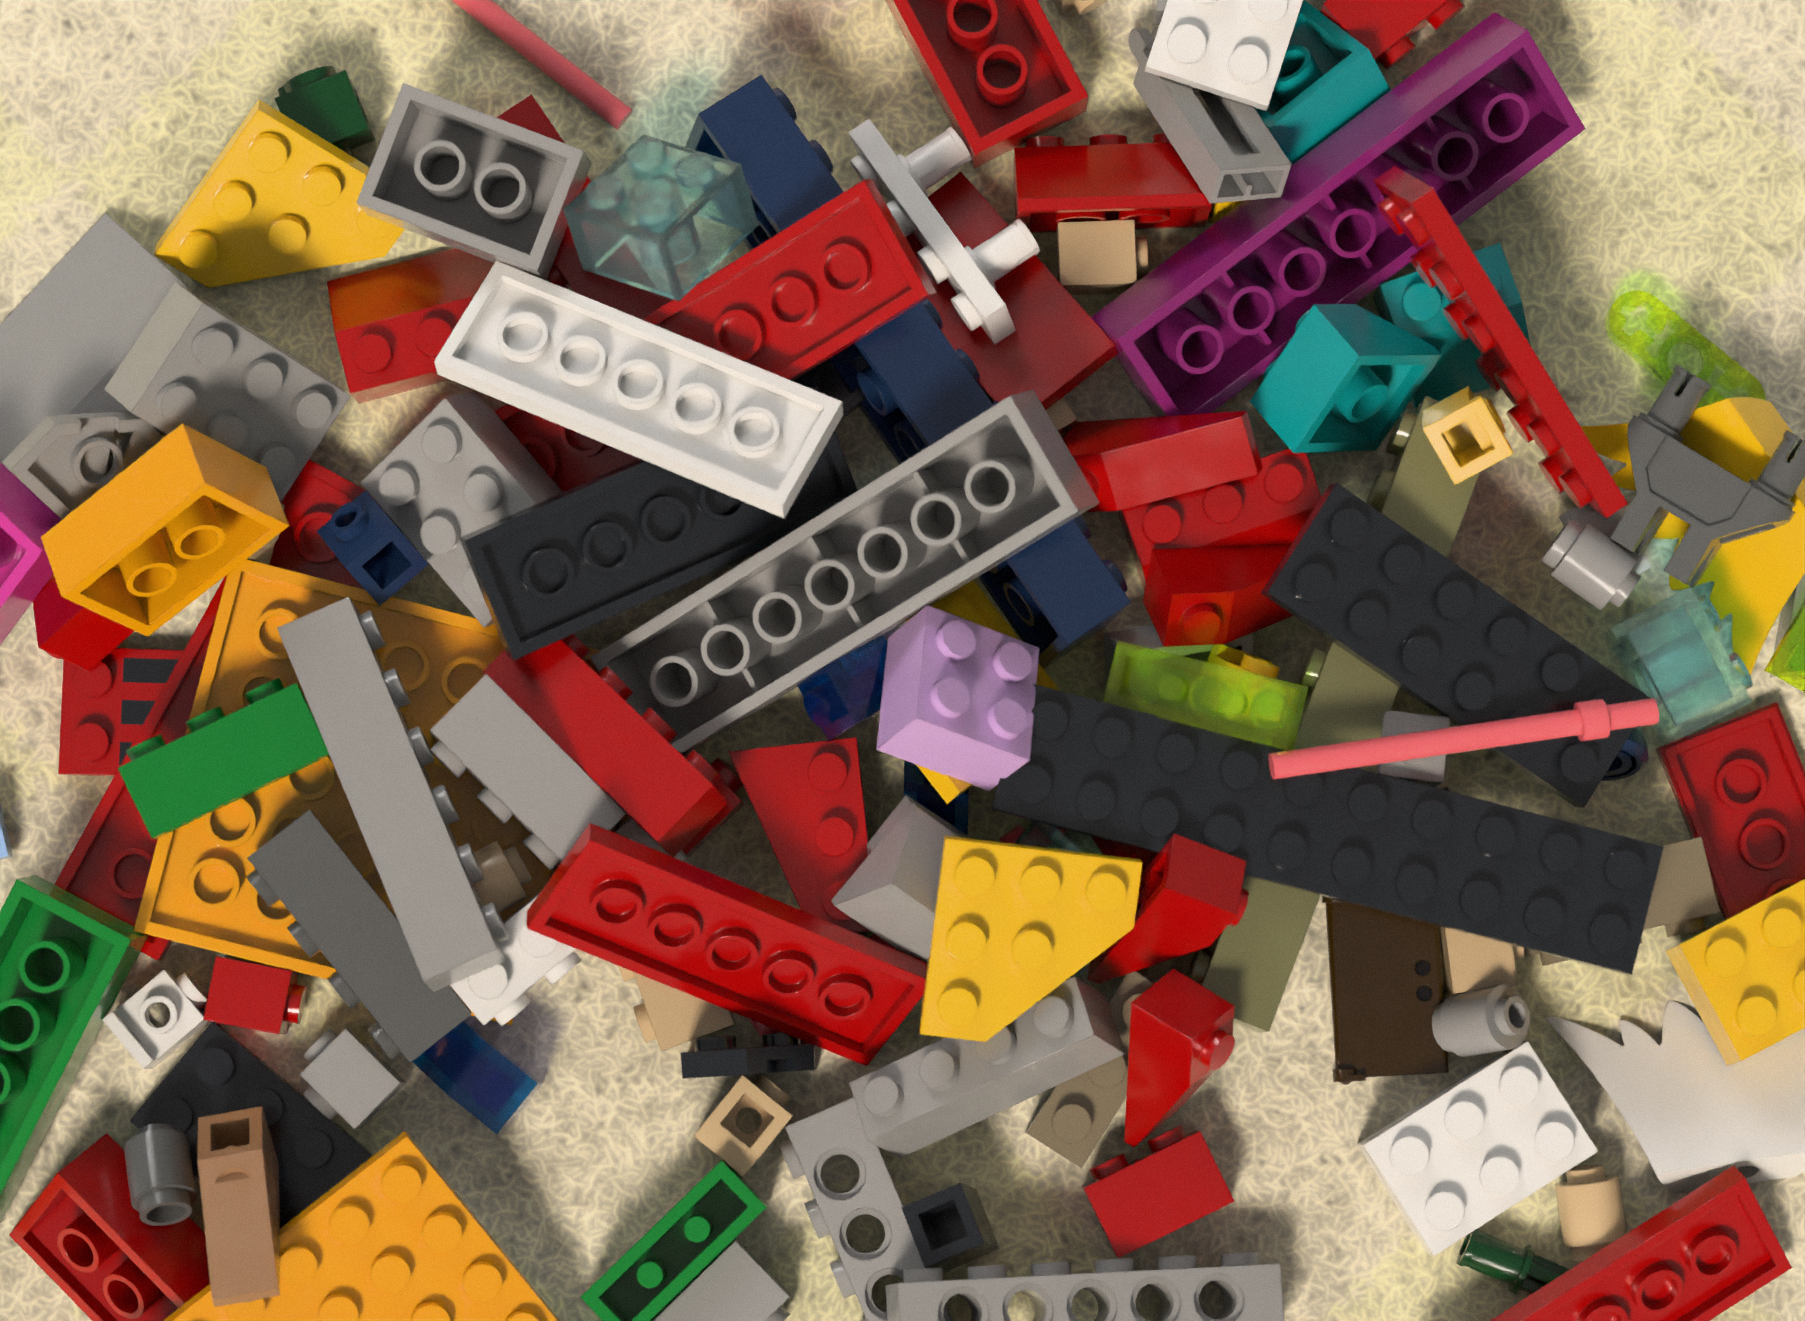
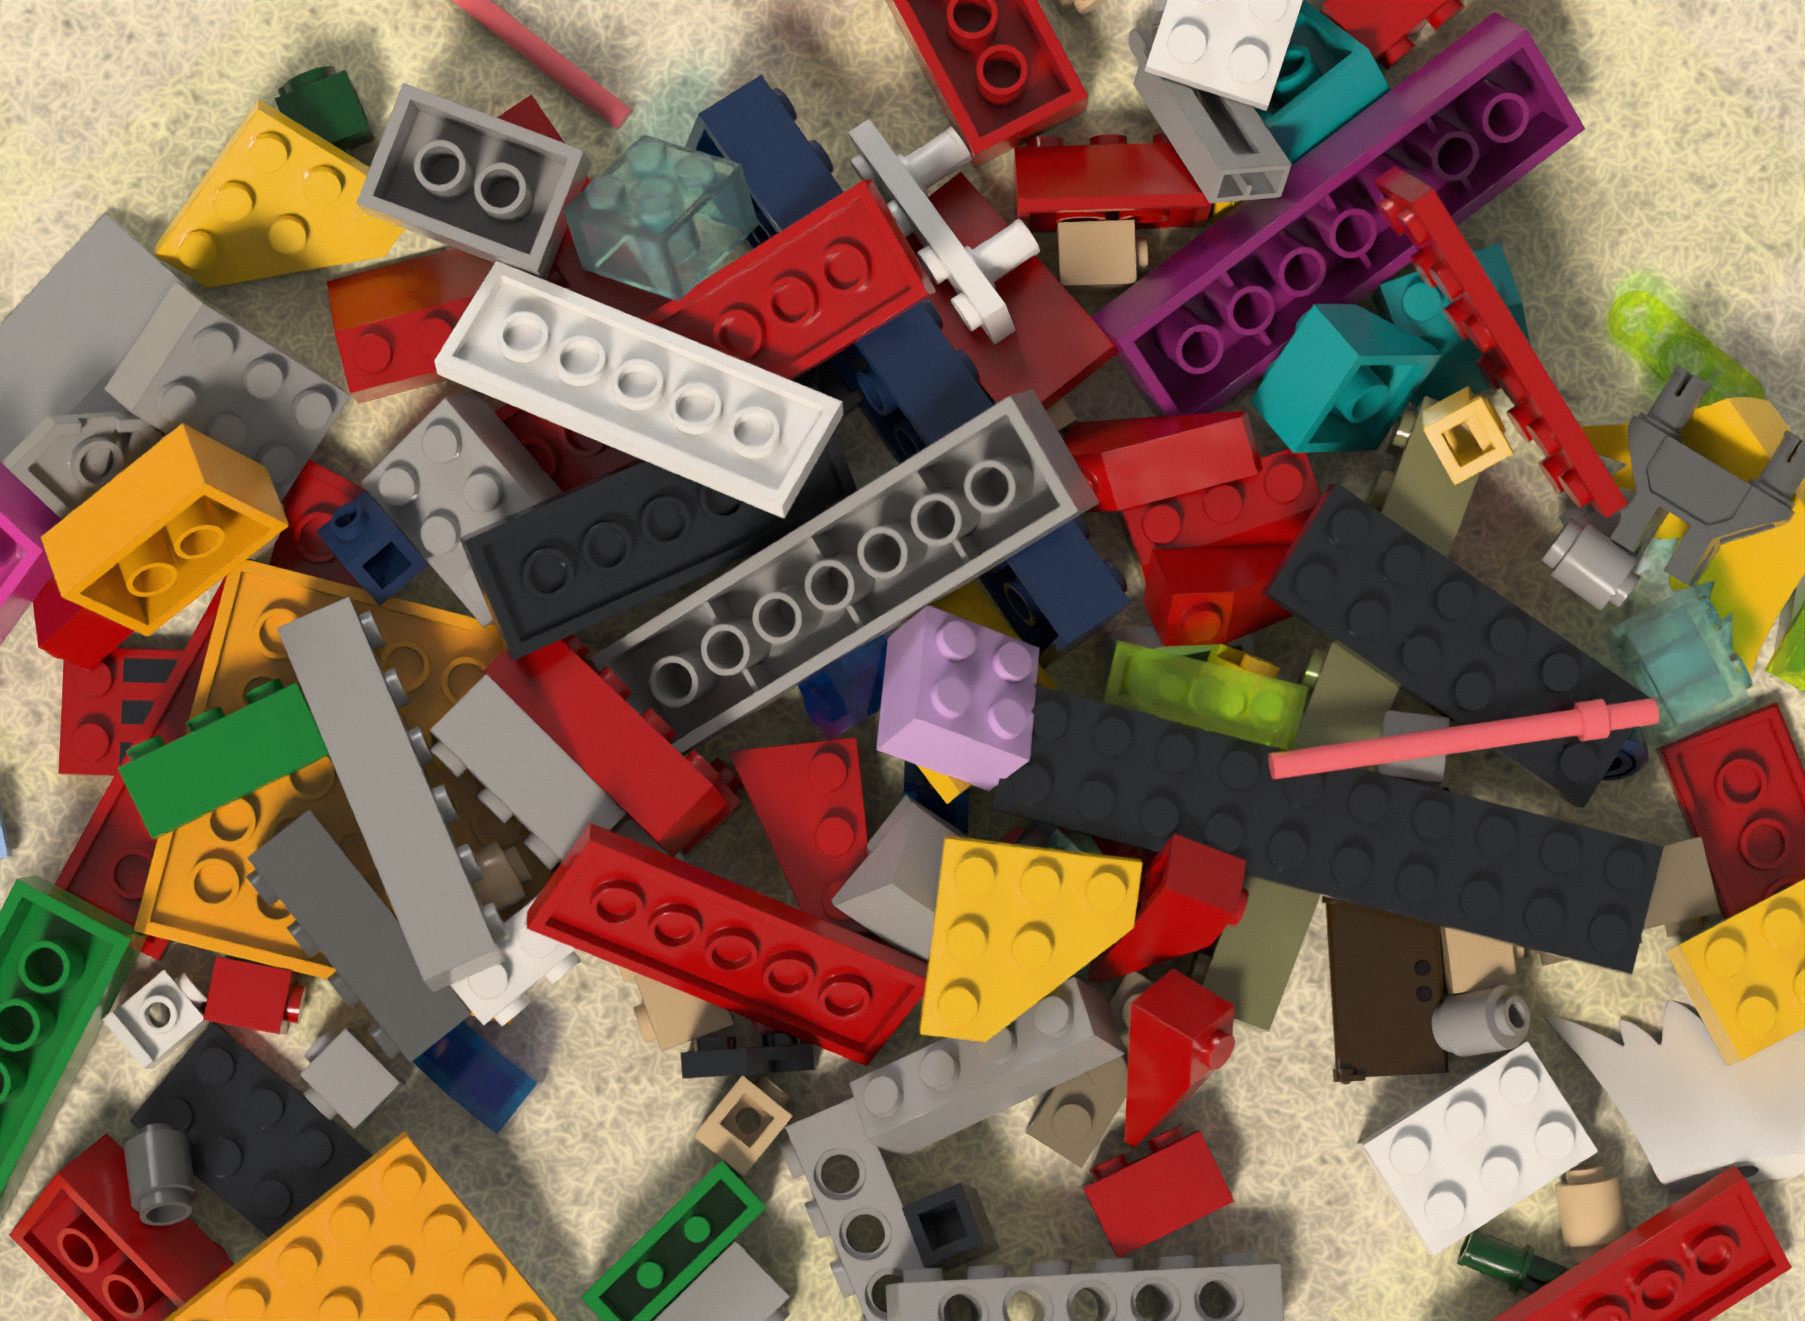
(240, 1205): medium nougat slope -> none

